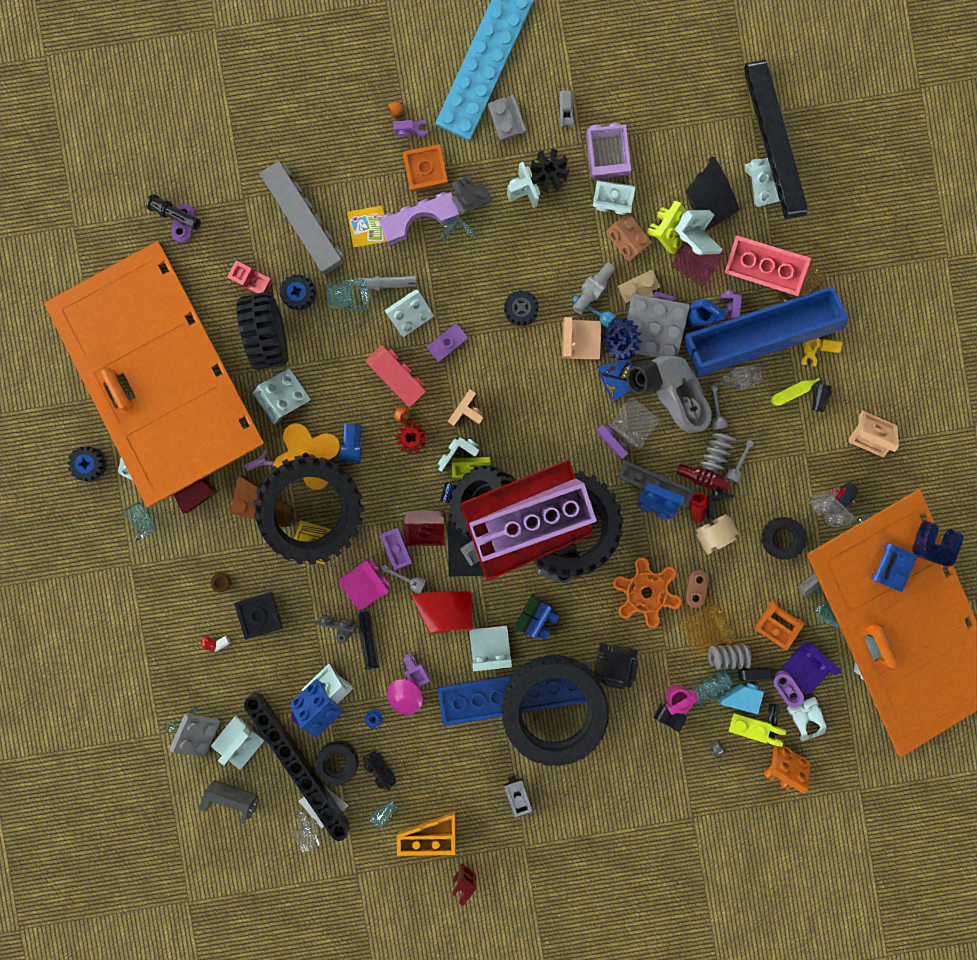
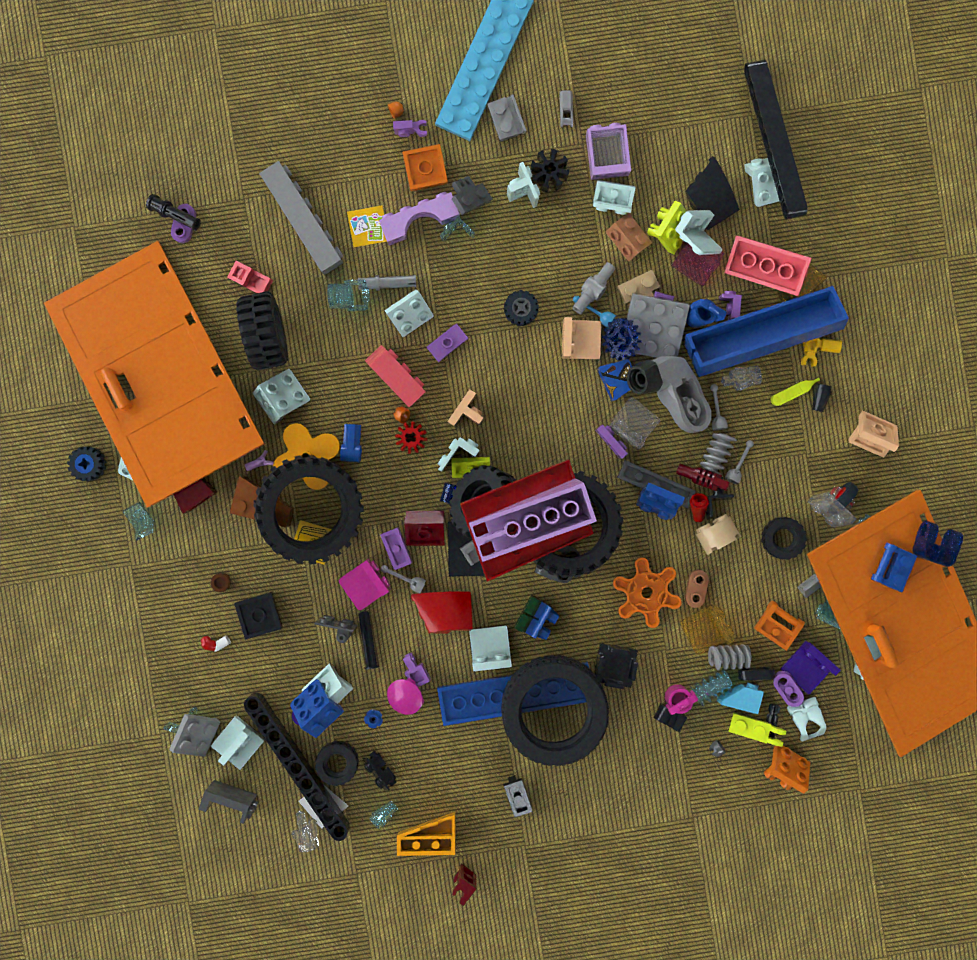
(301, 299): black wheel -> none

